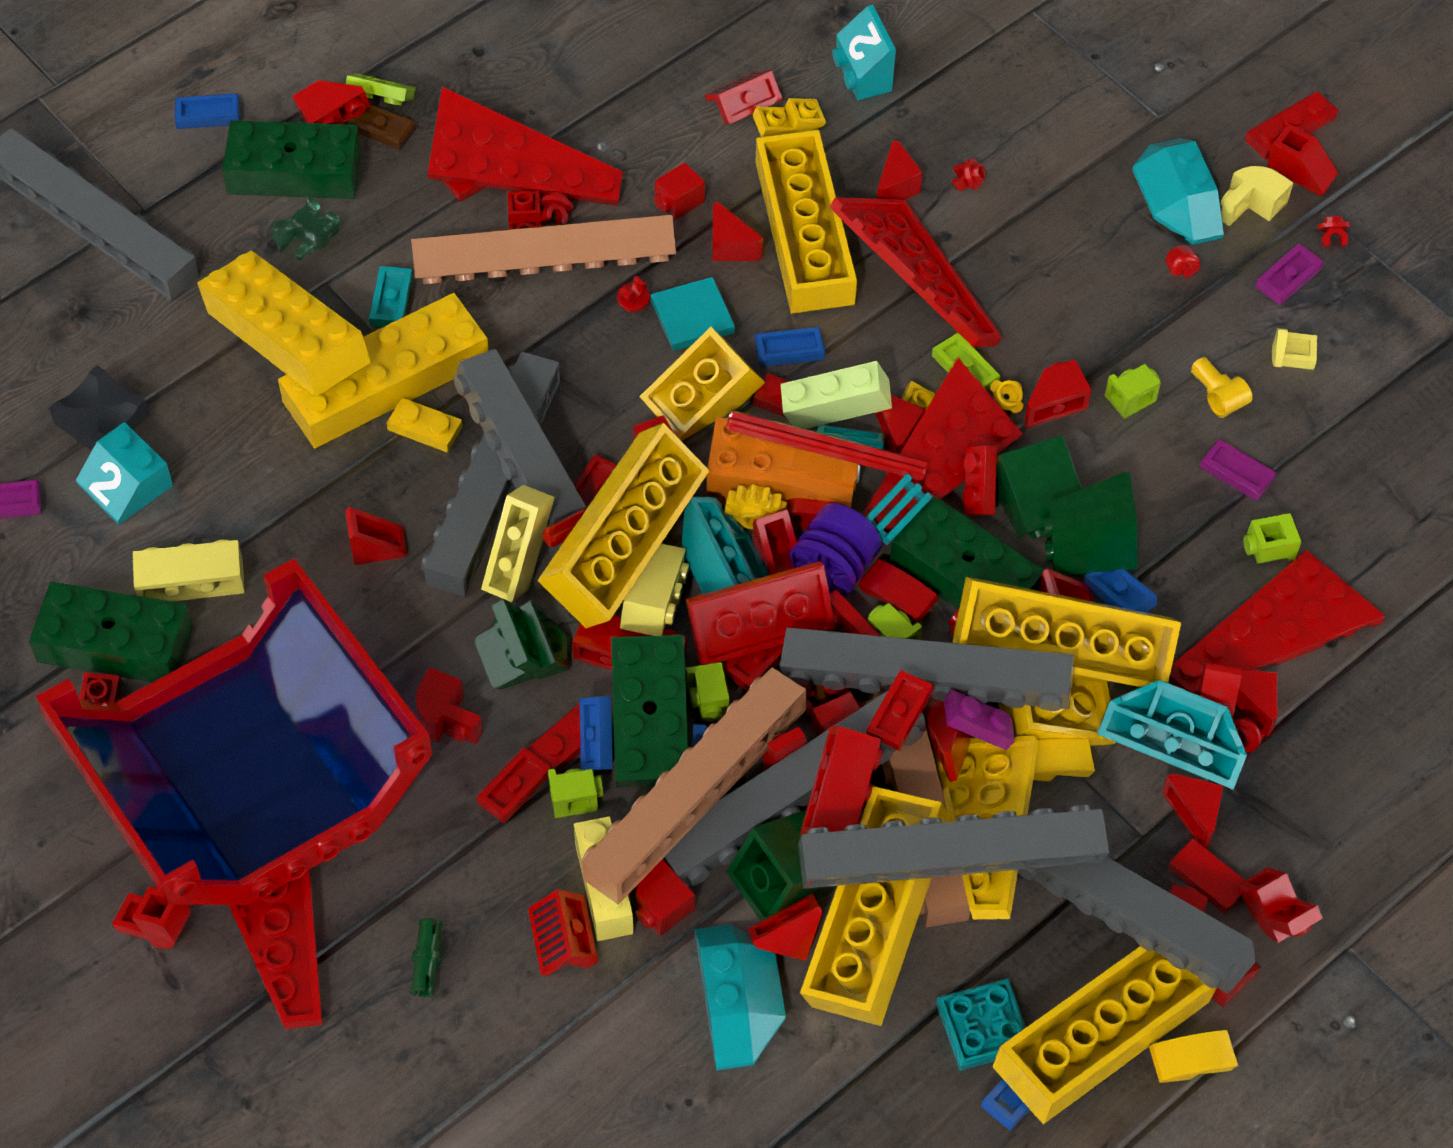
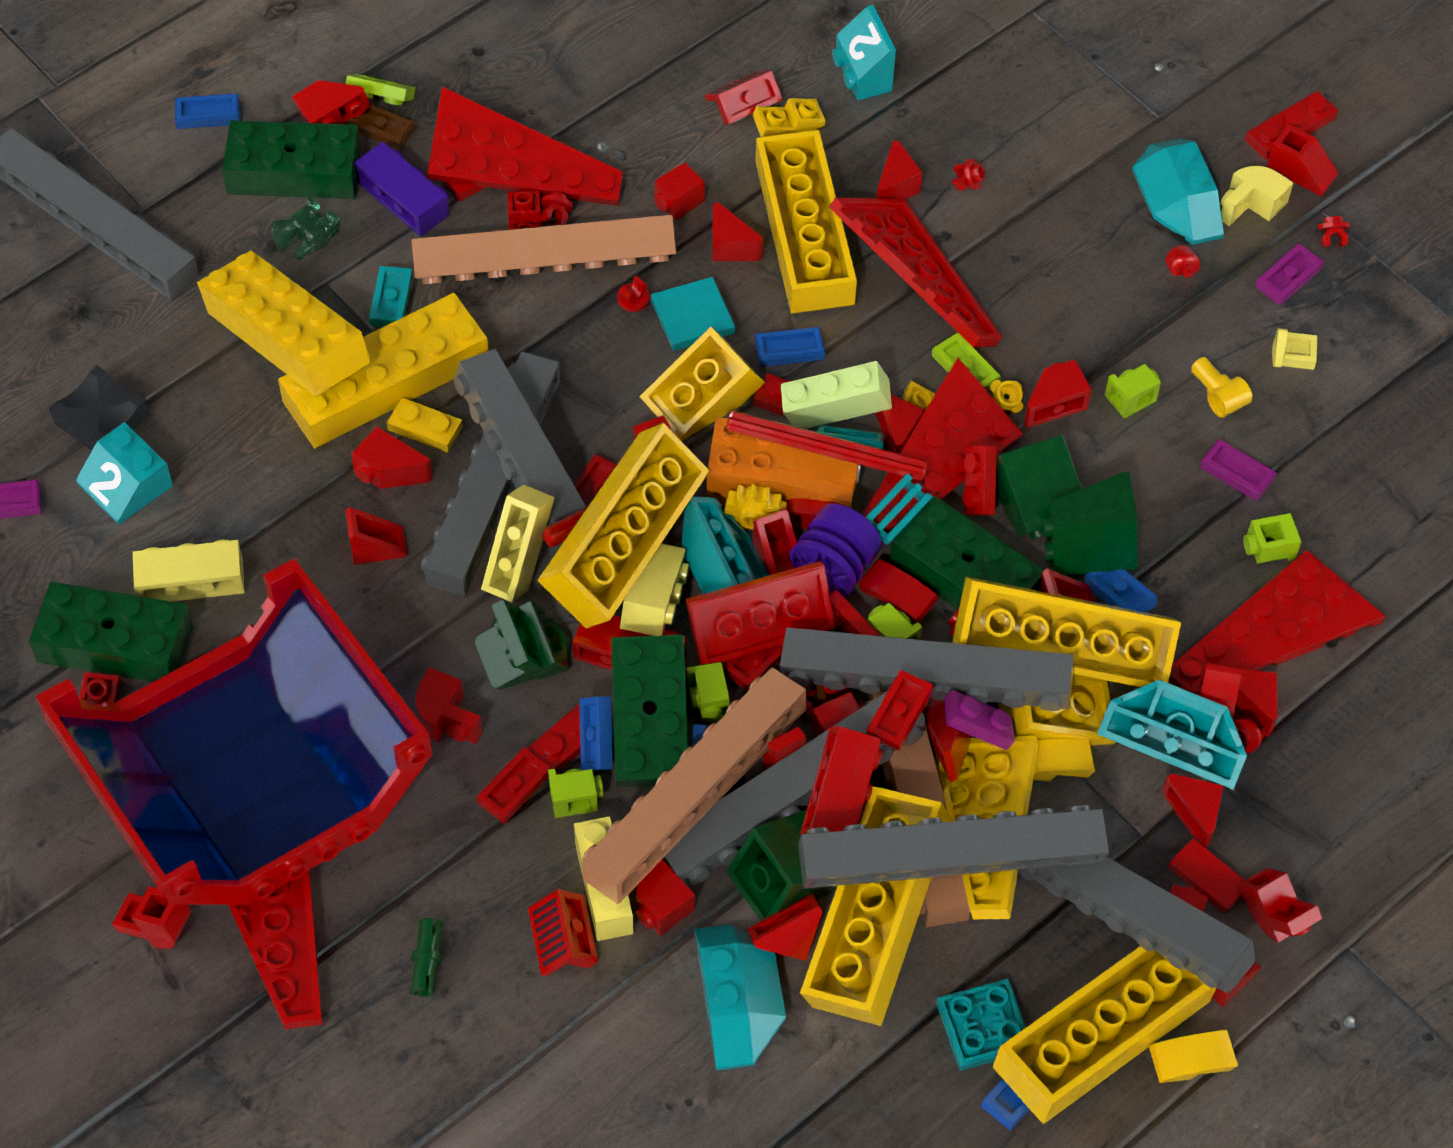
(389, 462): none -> red slope
(402, 188): none -> dark purple brick

